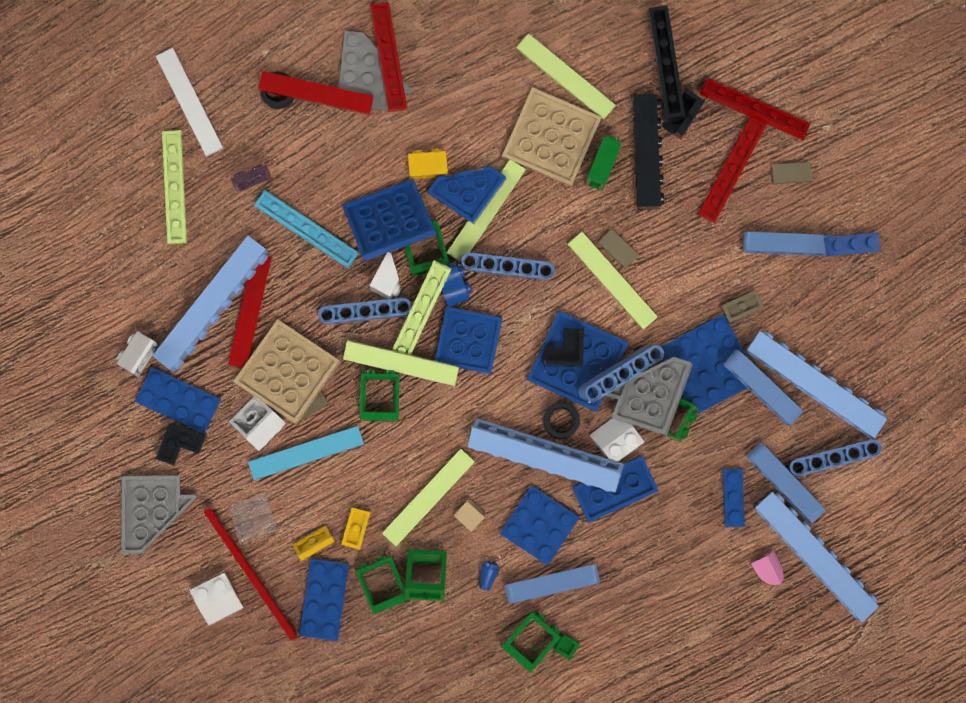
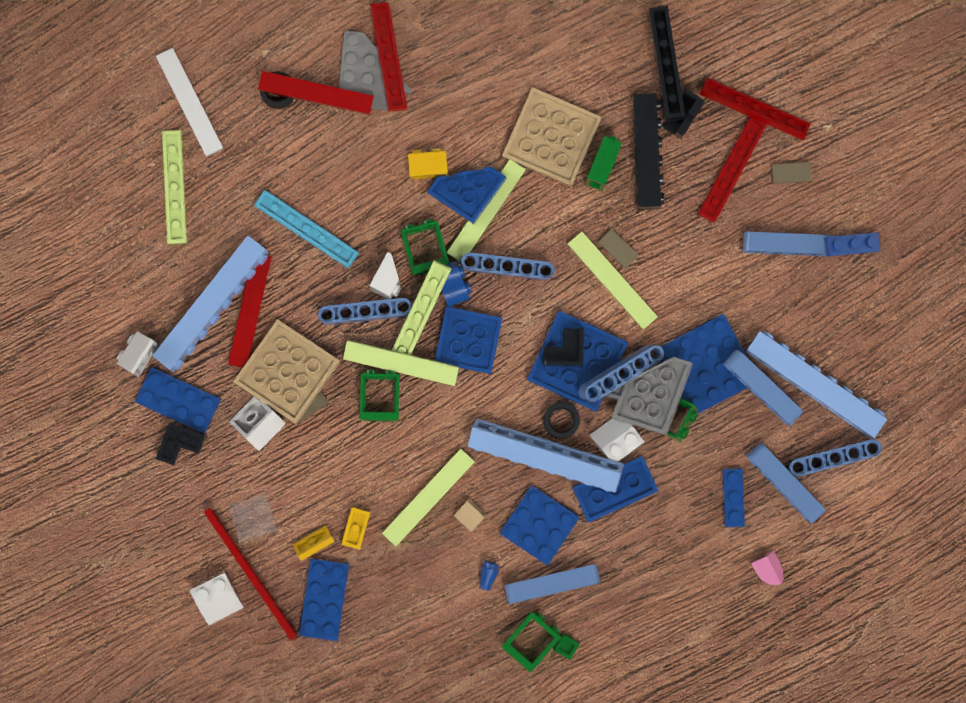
(149, 509): light grey wing -> none
(246, 180): plate -> none
(305, 453): medium azure tile -> none
(366, 567): green window -> none
(388, 219): blue plate -> none
(426, 591): green window -> none
(565, 76): yellowish green tile -> none
(742, 306): dark tan plate -> none
(816, 557): light blue brick -> none

